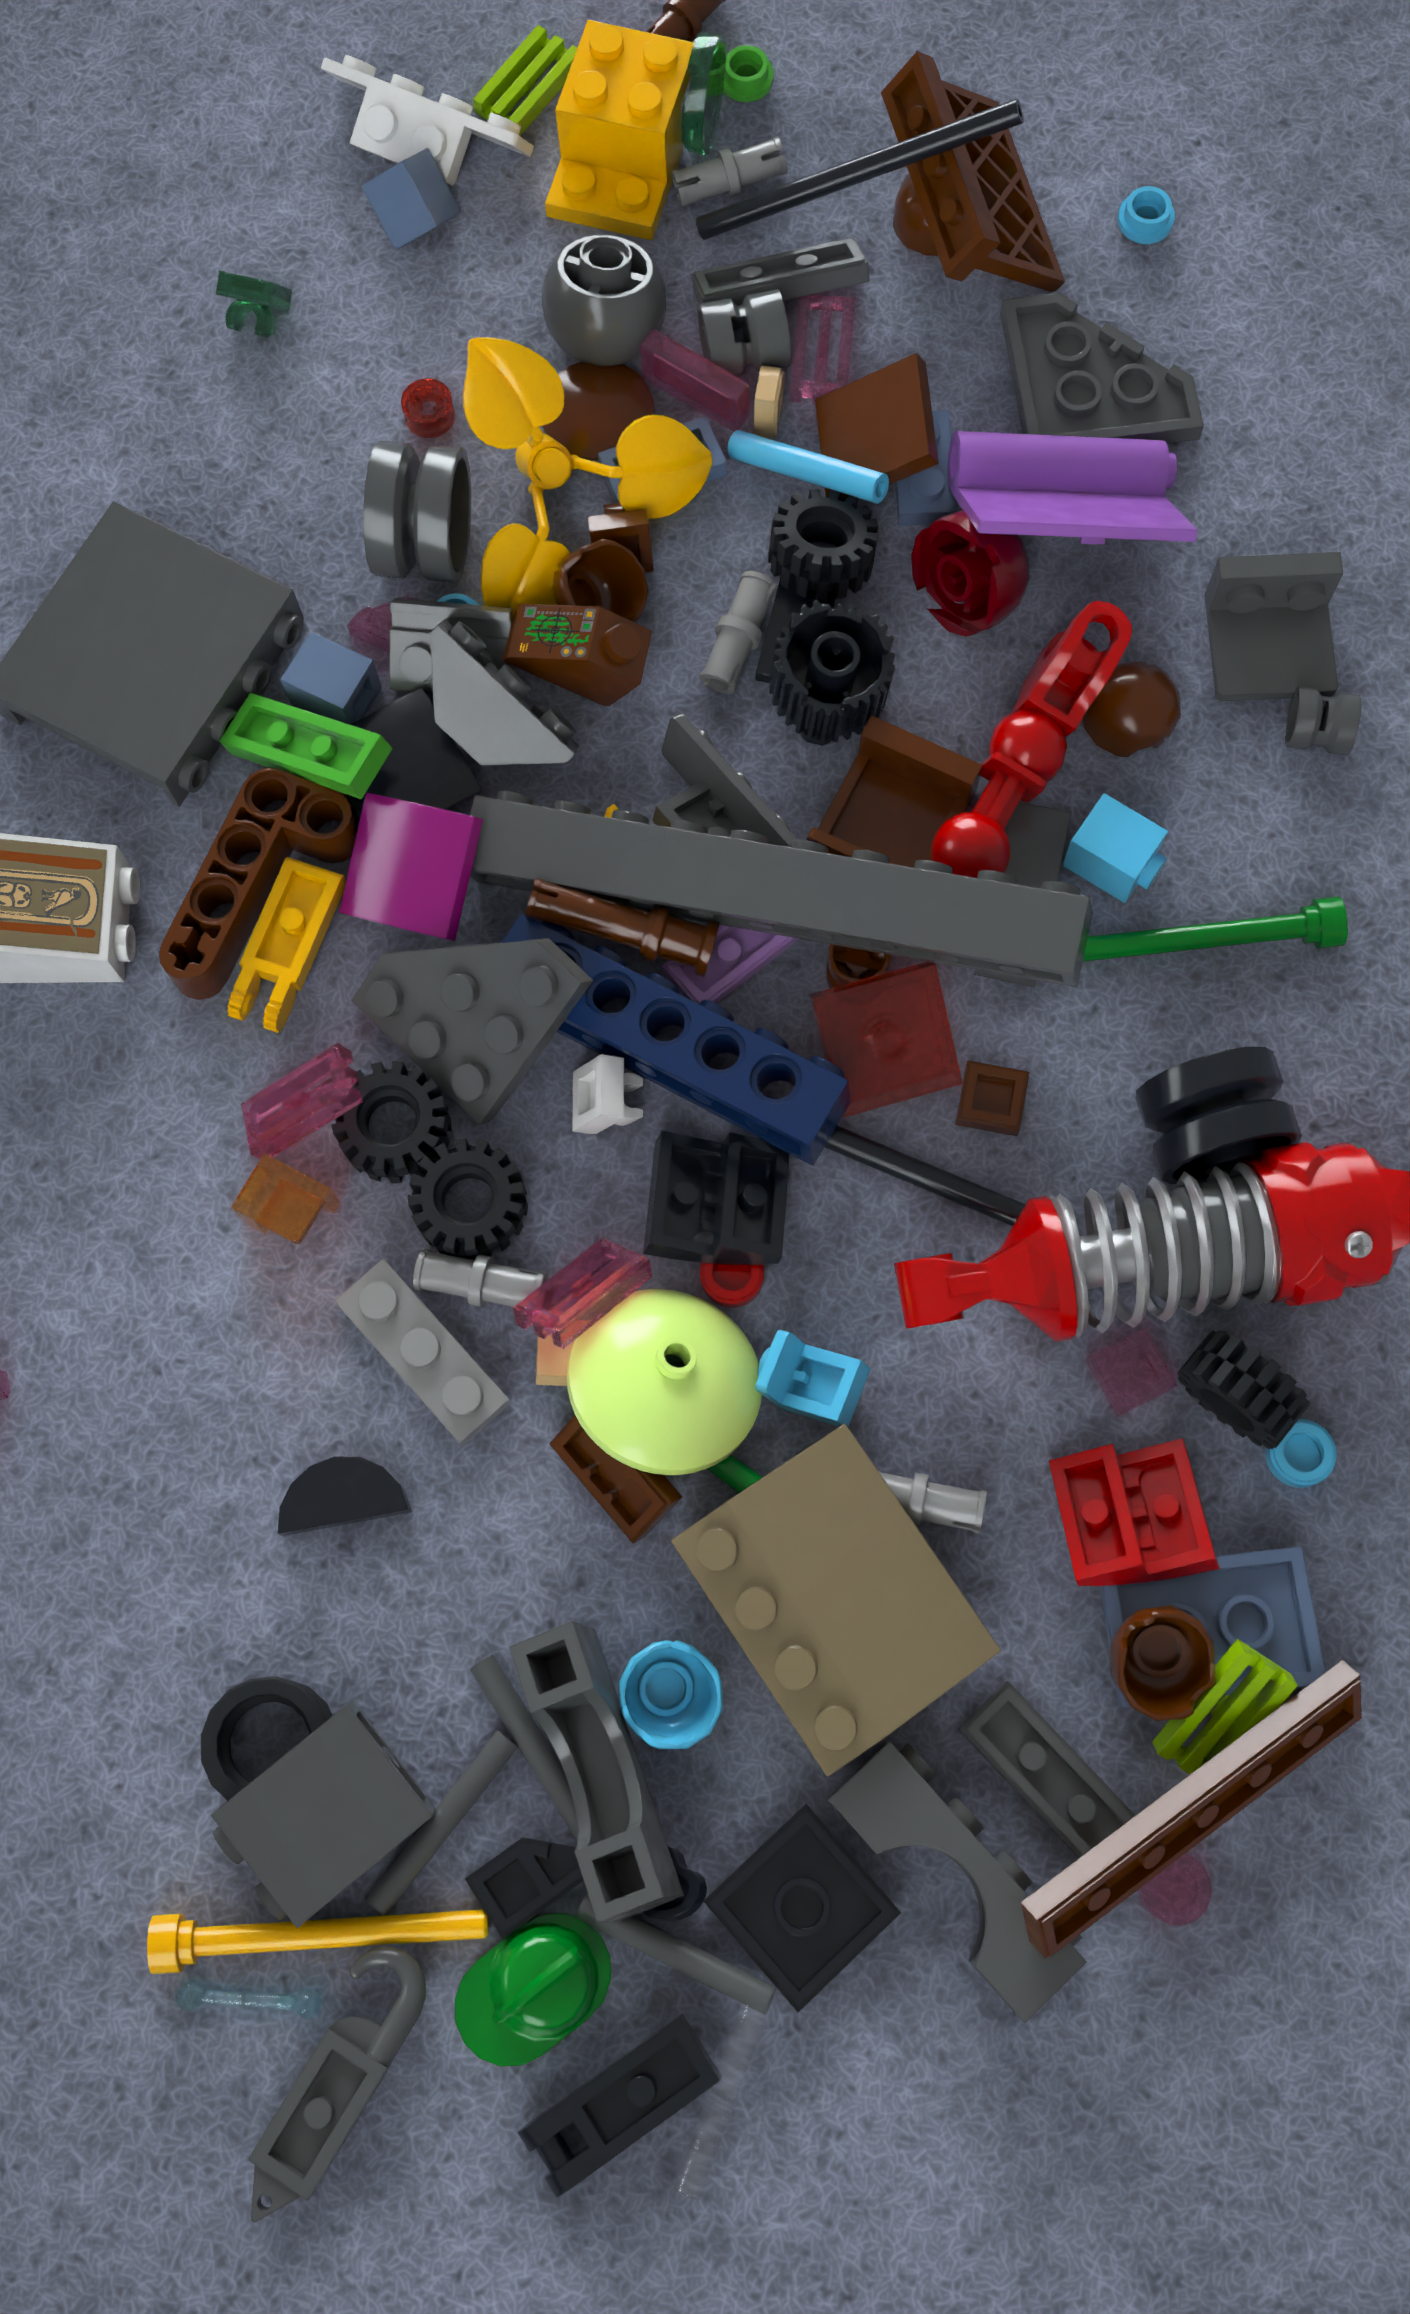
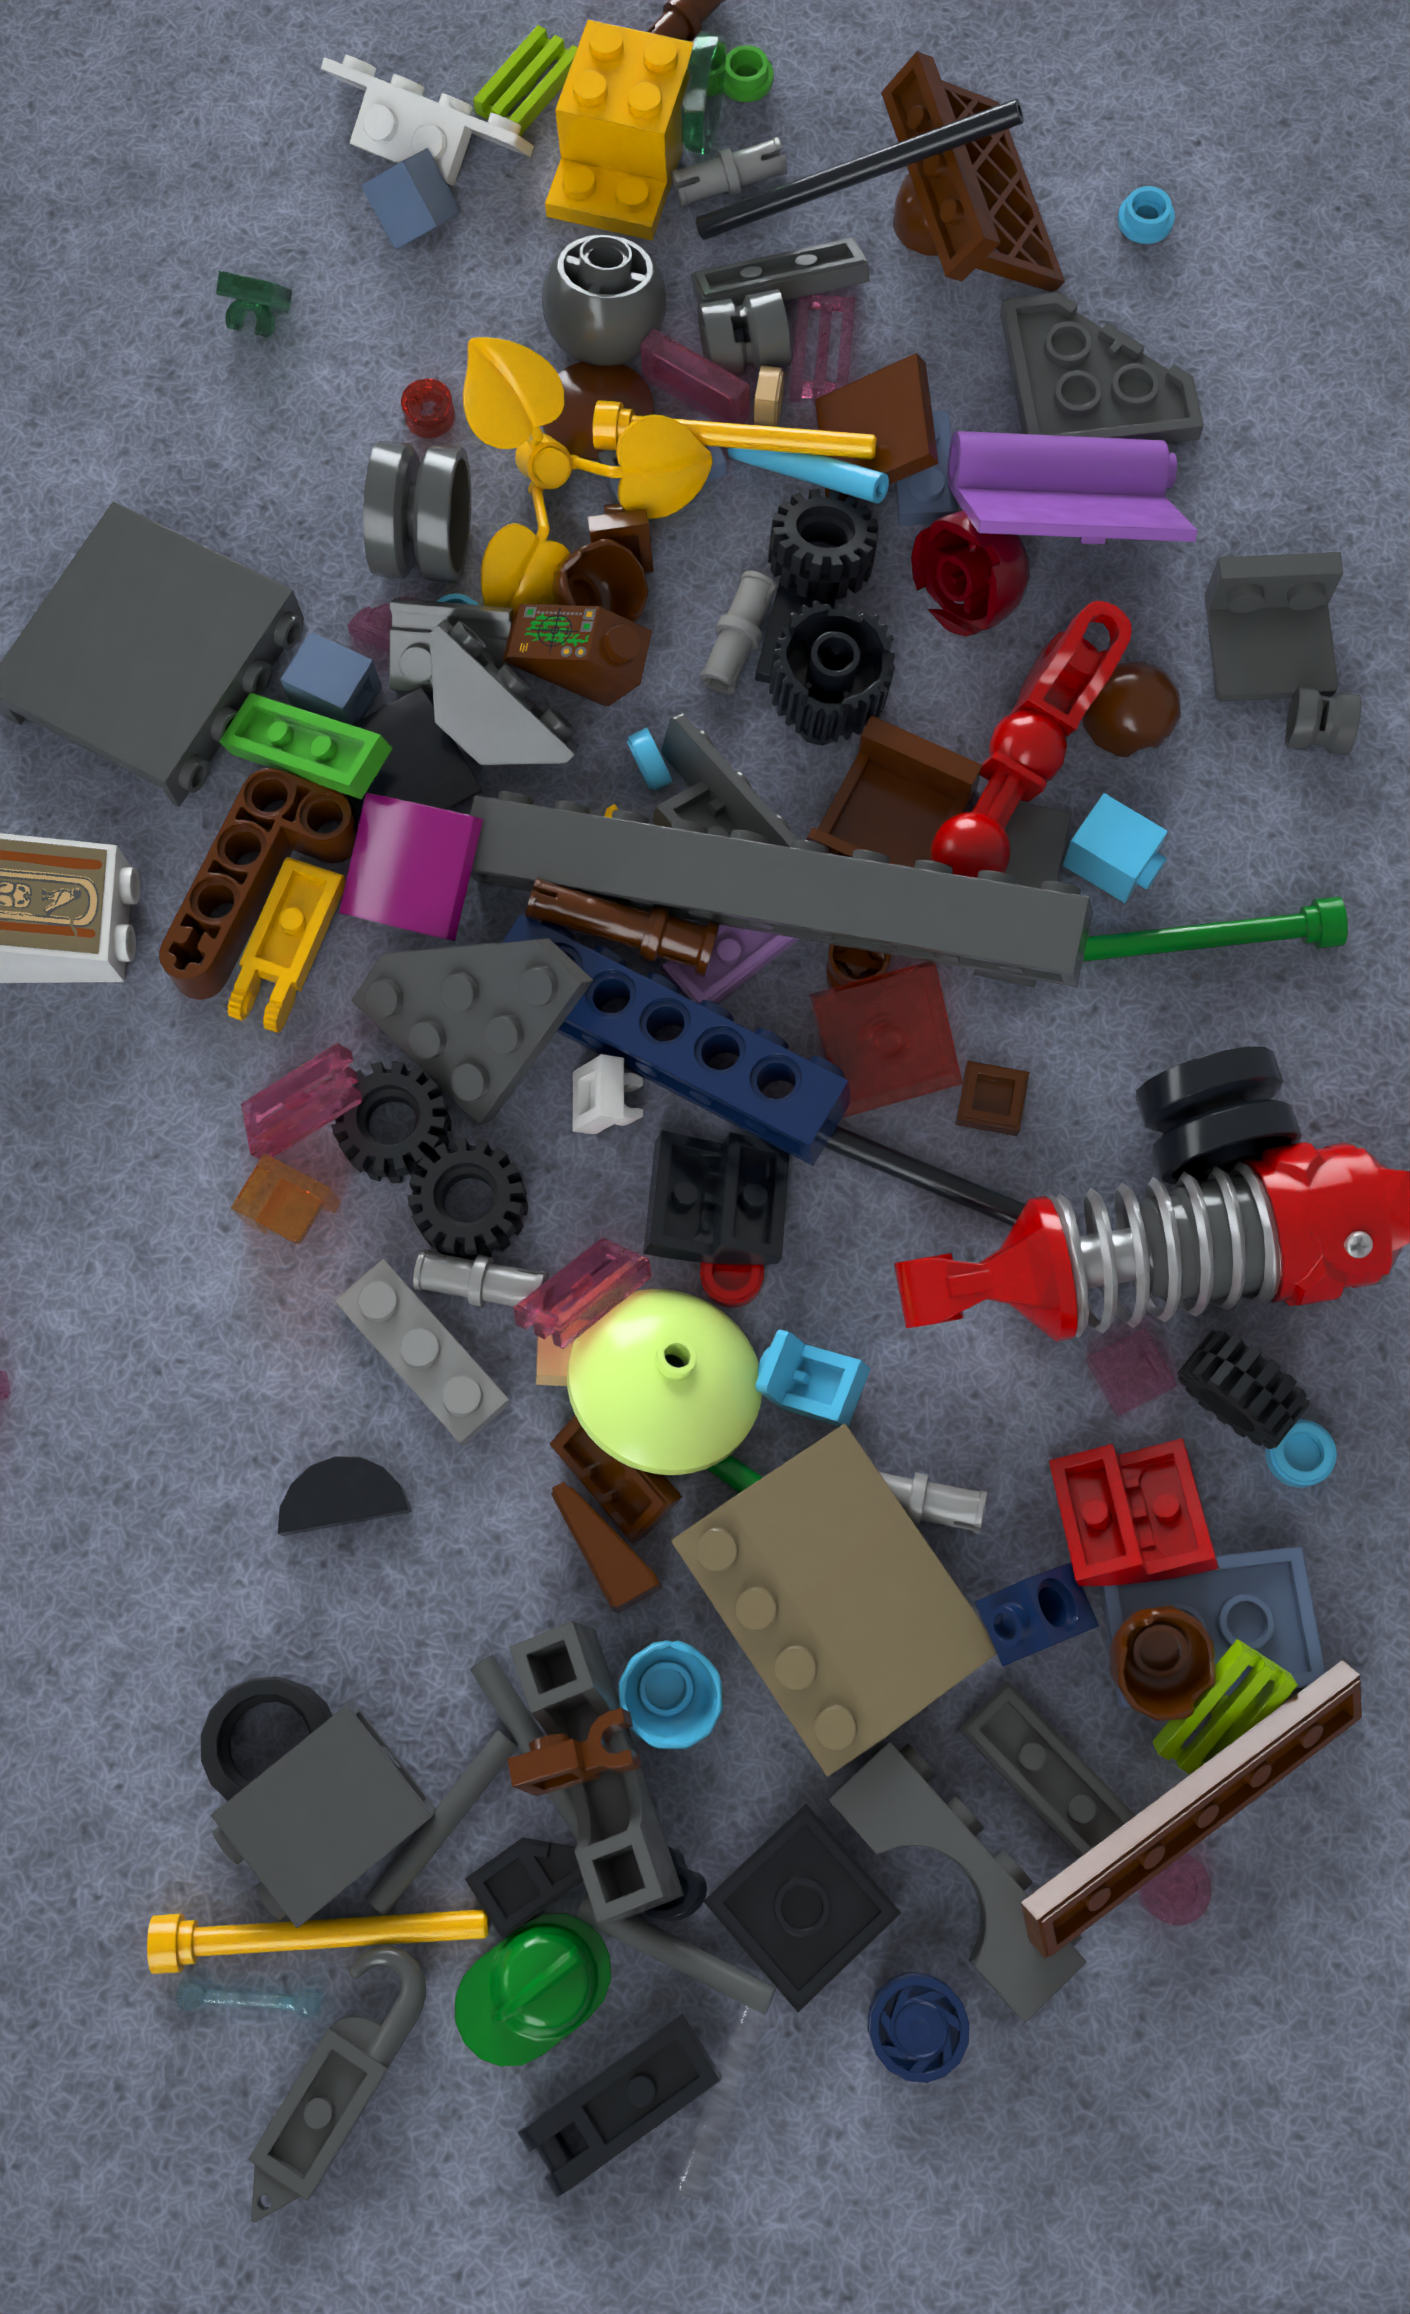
(563, 1762): none -> reddish brown plate
(612, 419): none -> yellow piece
(613, 1563): none -> reddish brown slope
(649, 760): none -> medium azure tile
(918, 2027): none -> dark blue wheel
(1036, 1613): none -> dark blue brick

